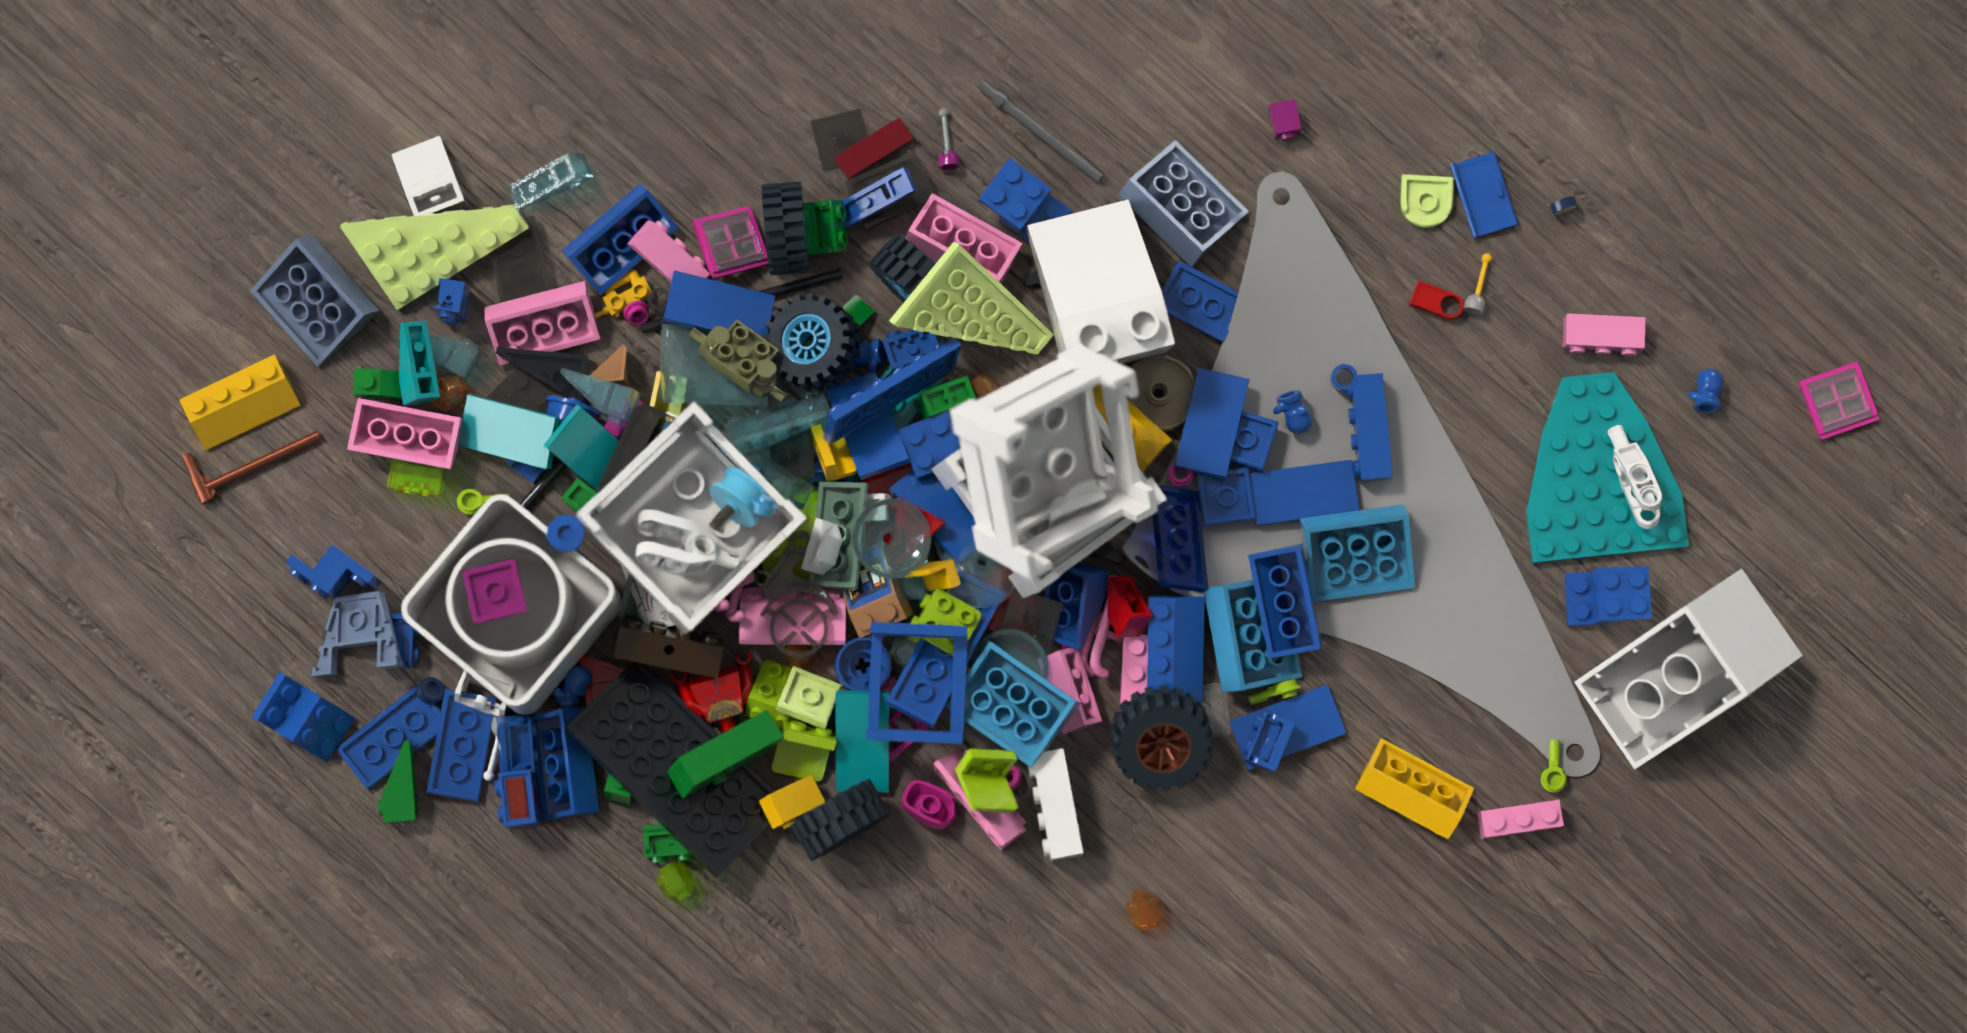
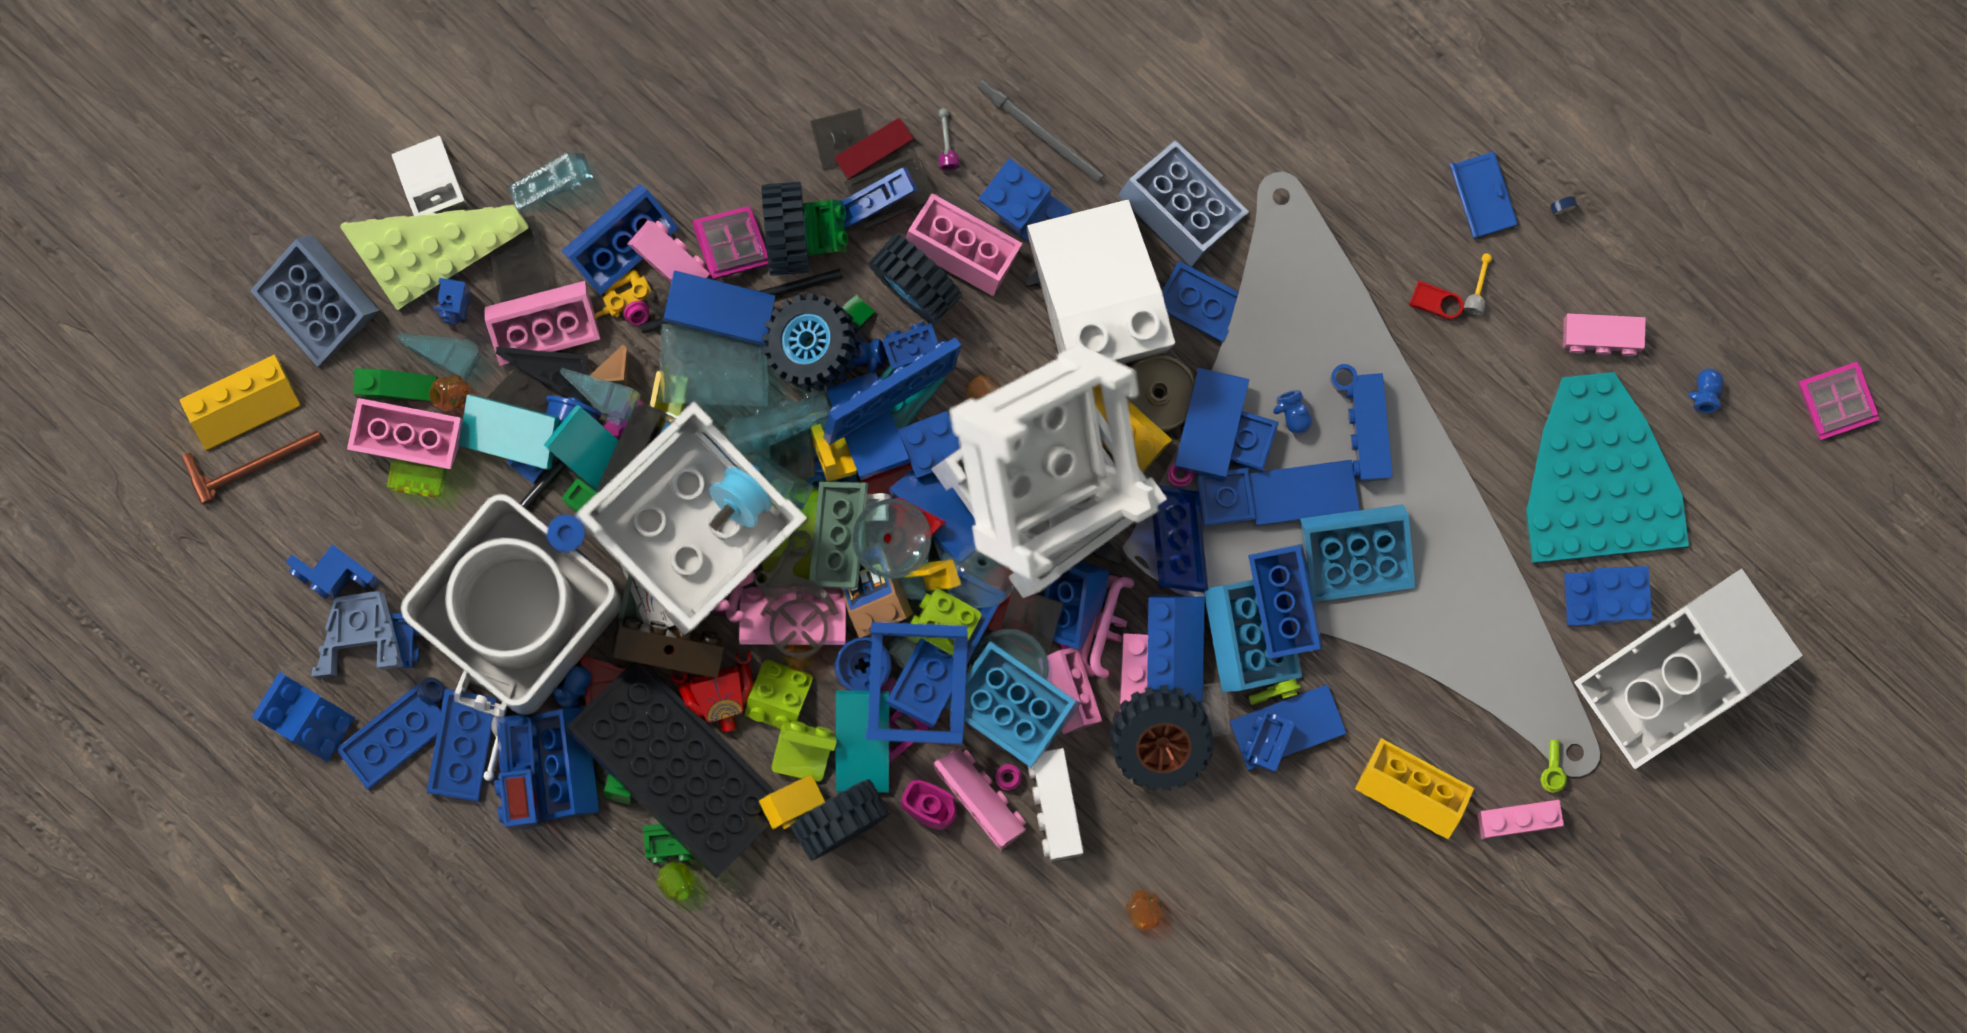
(400, 793): green slope -> none
(416, 365): teal slope -> none
(471, 501): lime plate -> none
(494, 591): magenta plate -> none
(699, 546): white piece -> none
(724, 754): green brick -> none
(741, 358): olive piece -> none
(764, 505): dark azure plate -> none
(808, 697): yellowish green tile -> none
(822, 547): white slope -> none
(944, 397): green hinge -> none
(970, 304): yellowish green wing -> none
(984, 780): lime bracket -> none
(1076, 499): white slope -> none
(1127, 607): red slope -> none
(1284, 120): magenta brick -> none
(1426, 199): yellowish green tile -> none
(1630, 468): white piece -> none

